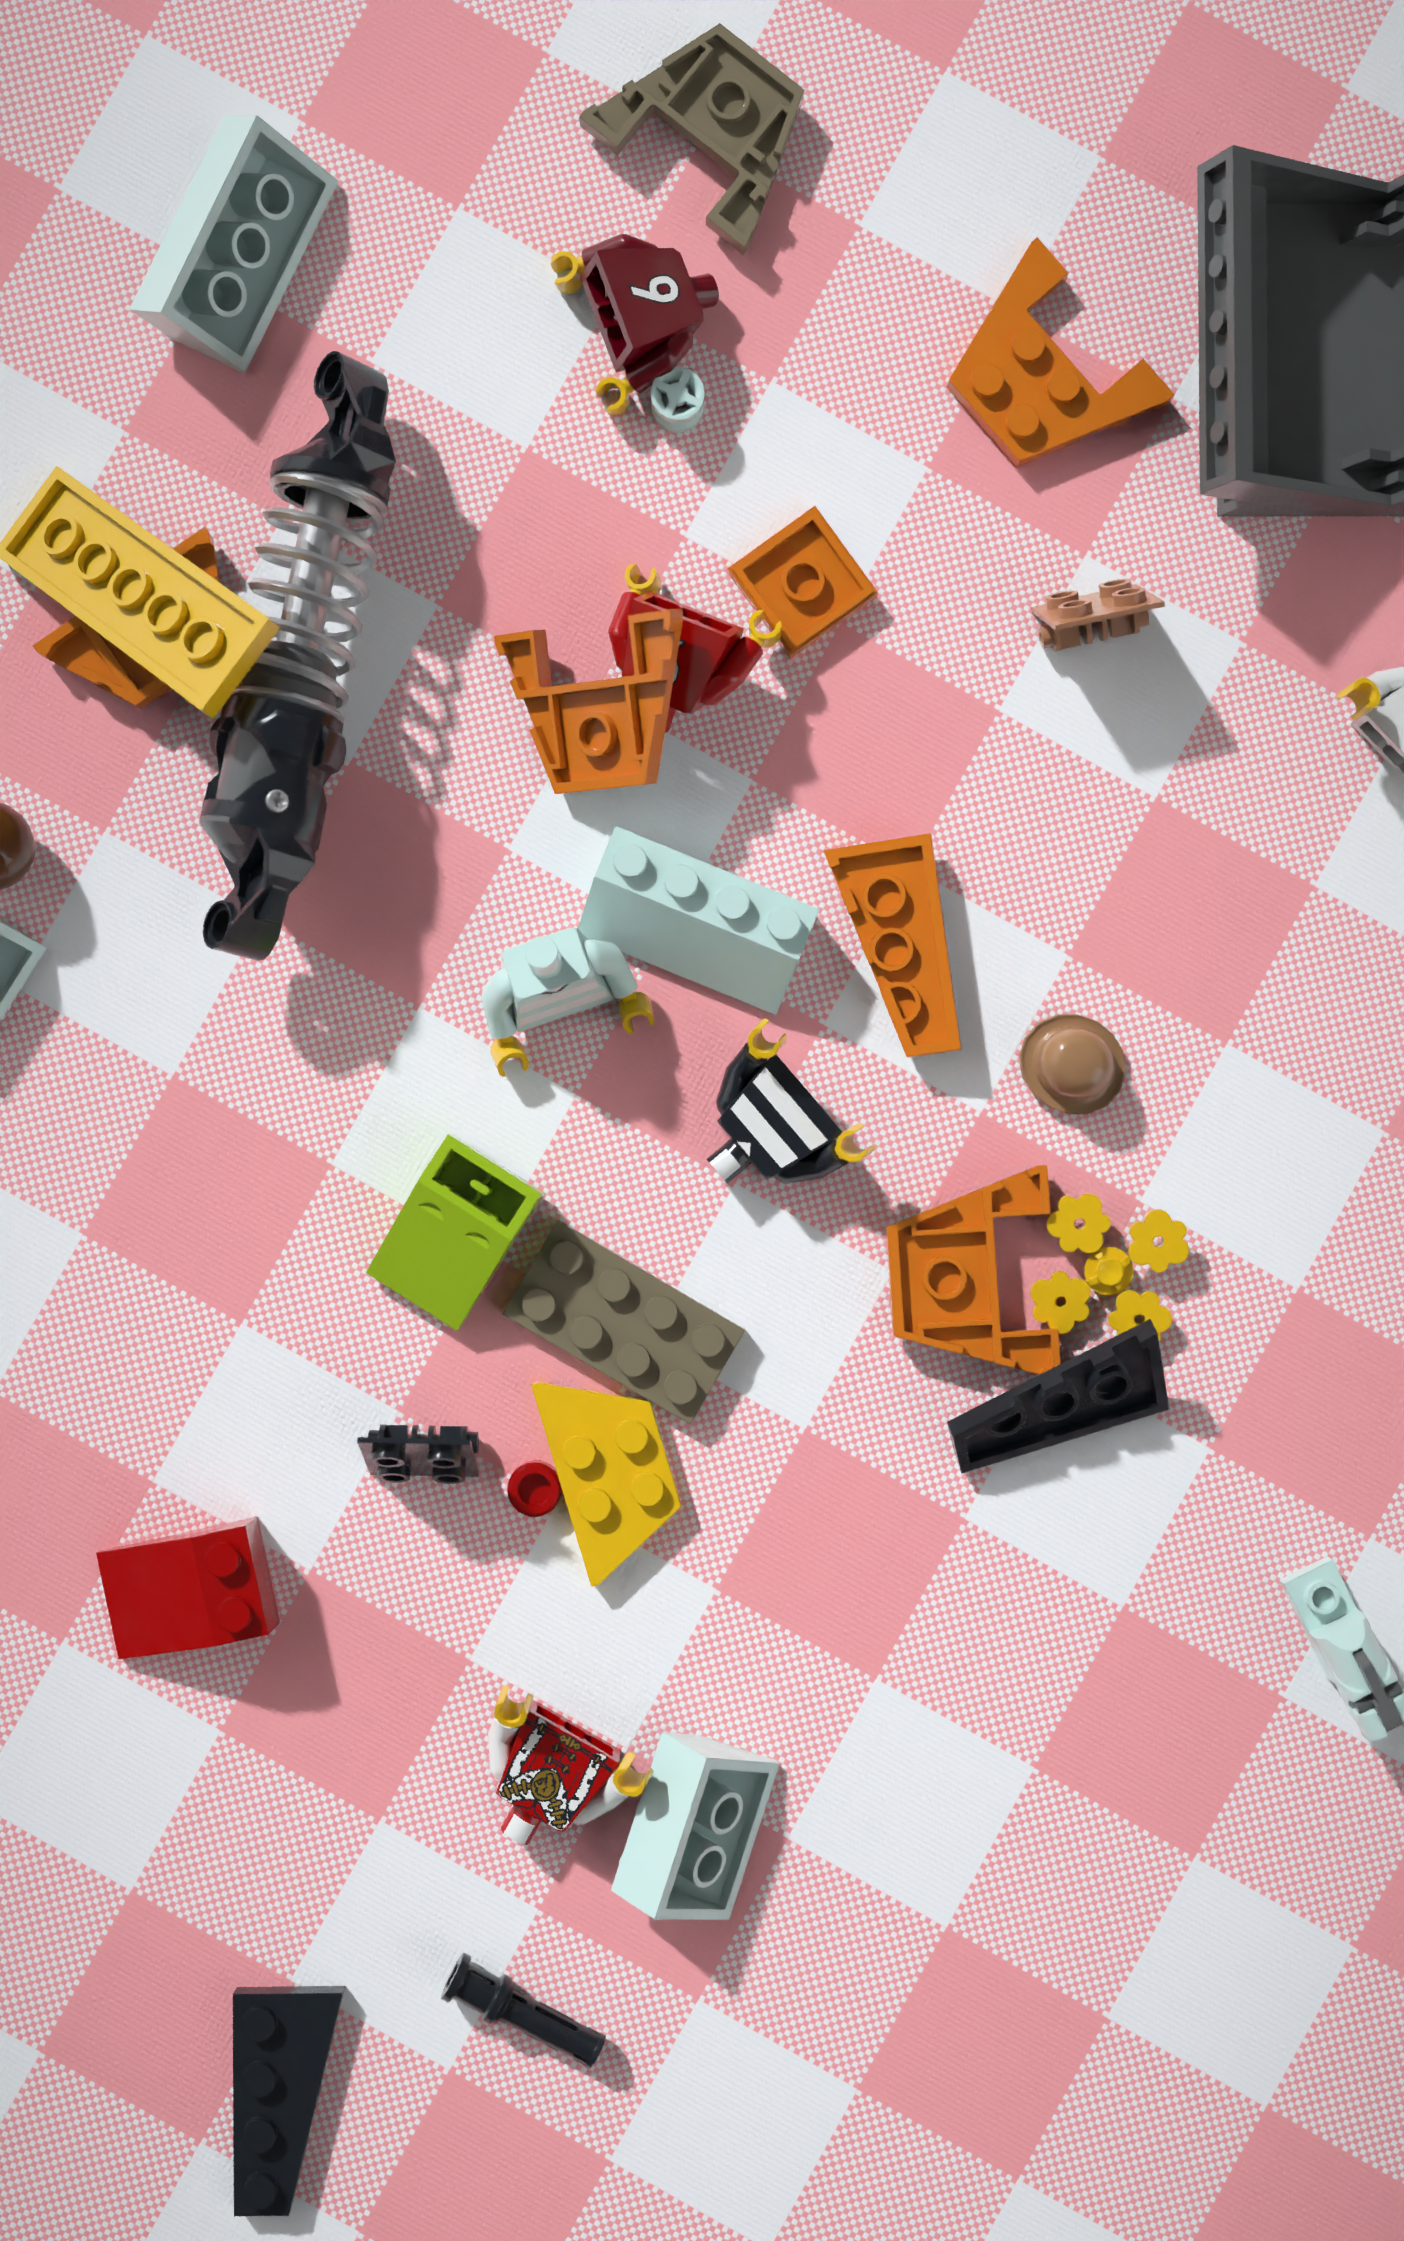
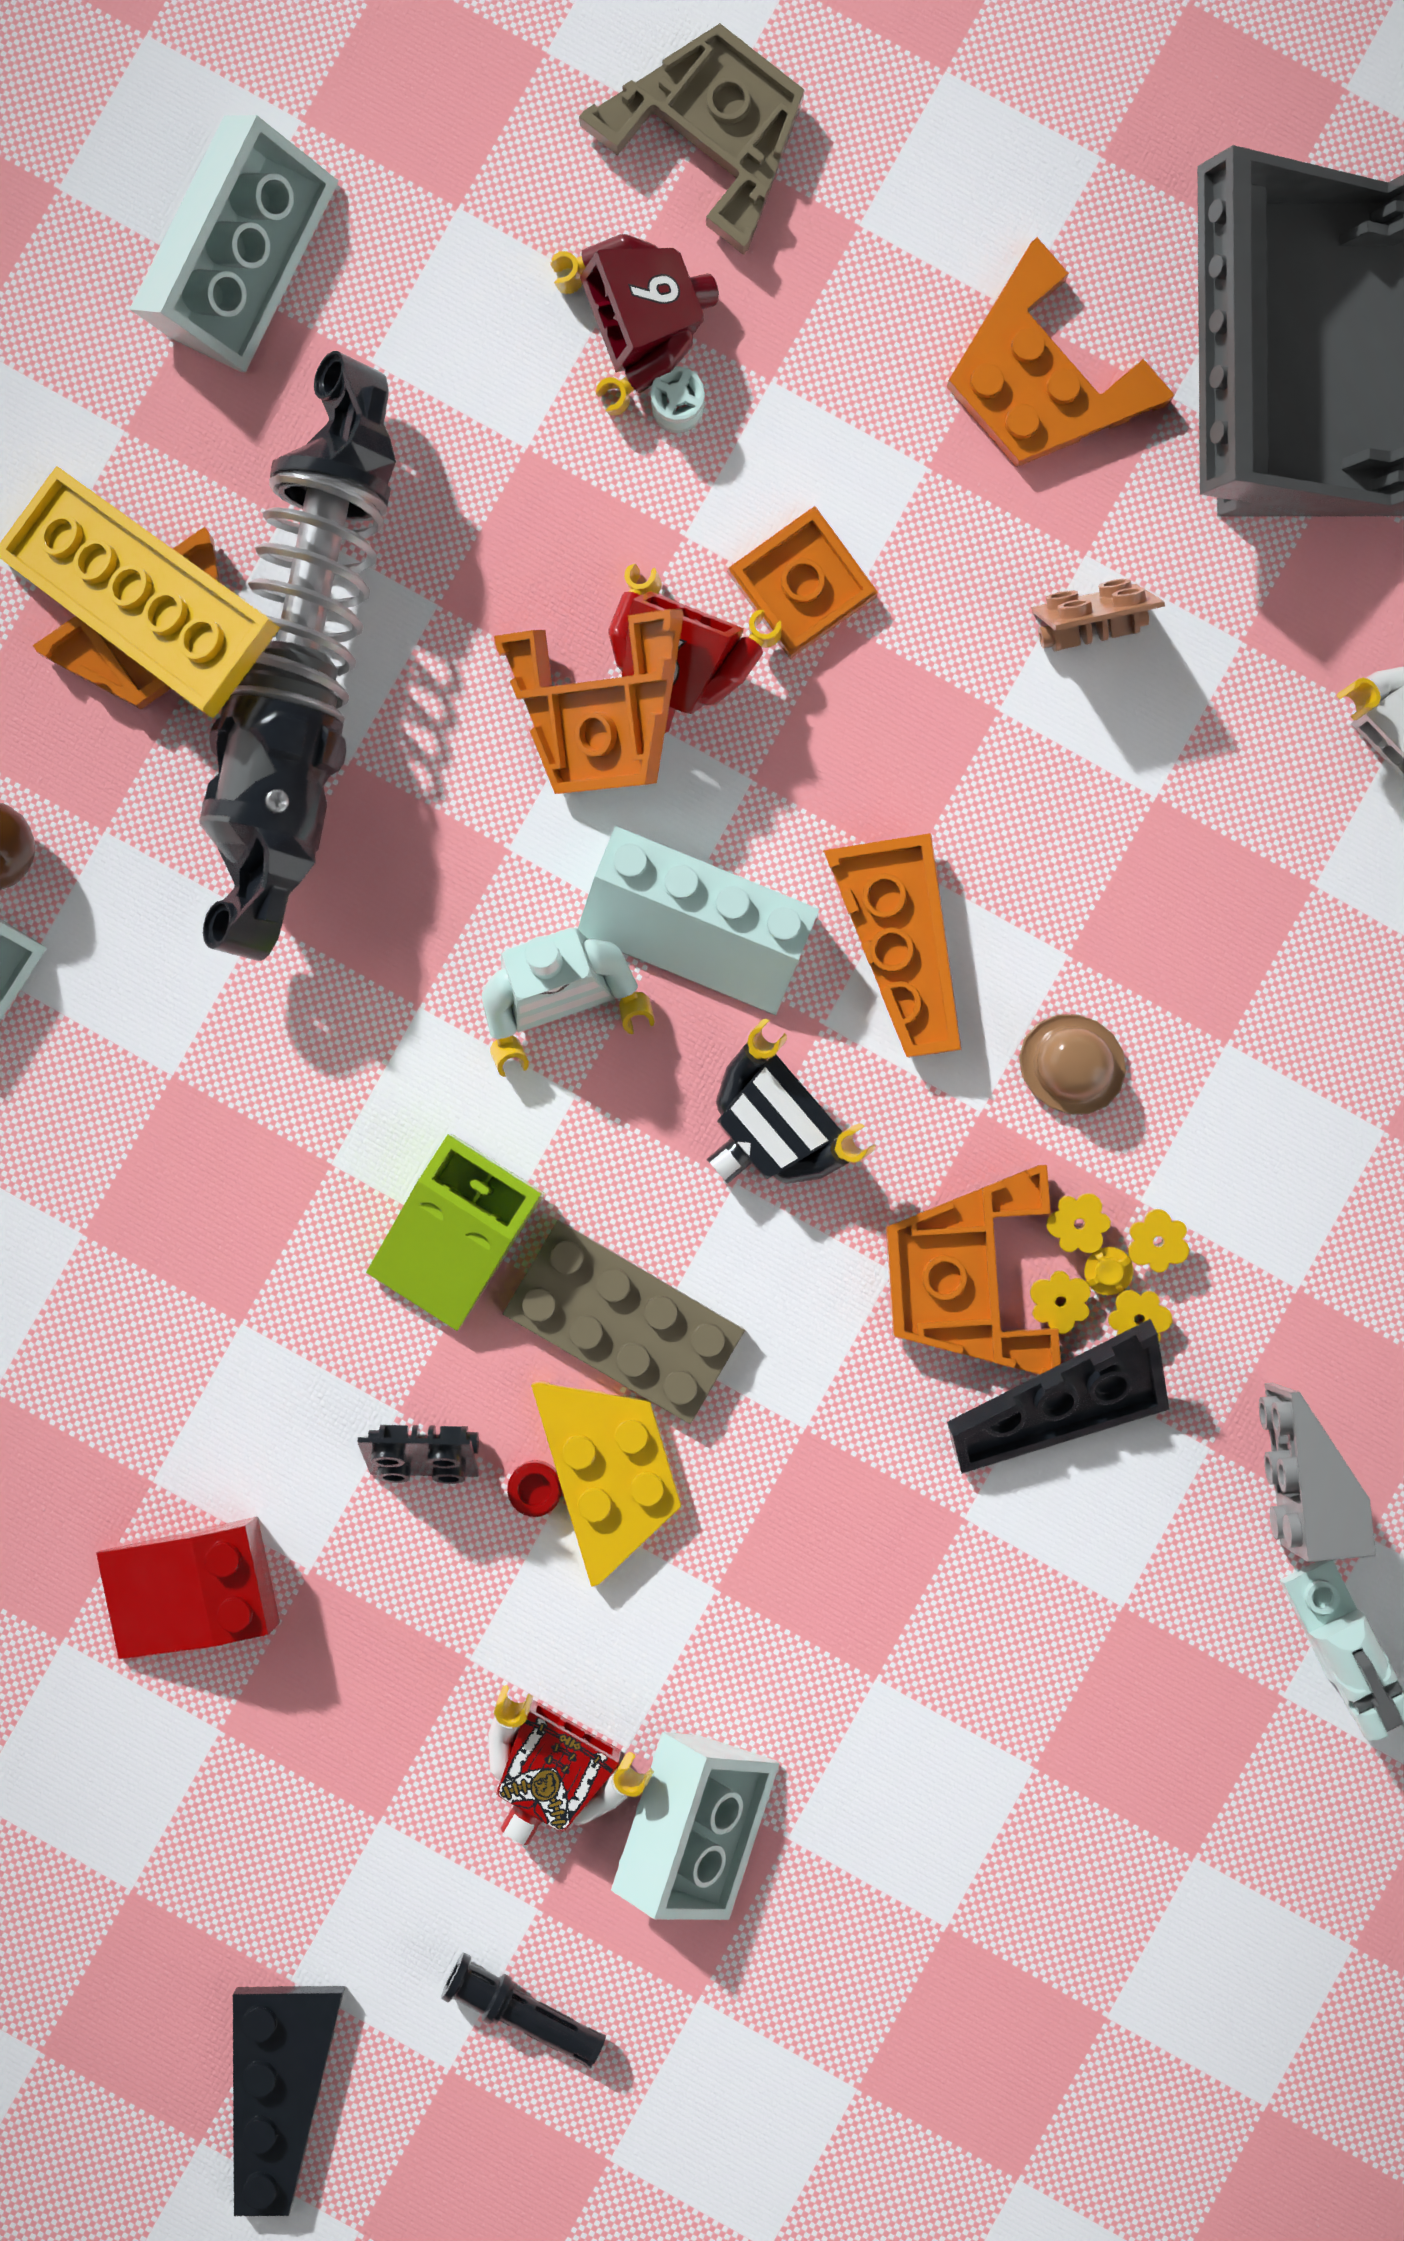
(1318, 1499): none -> light grey slope

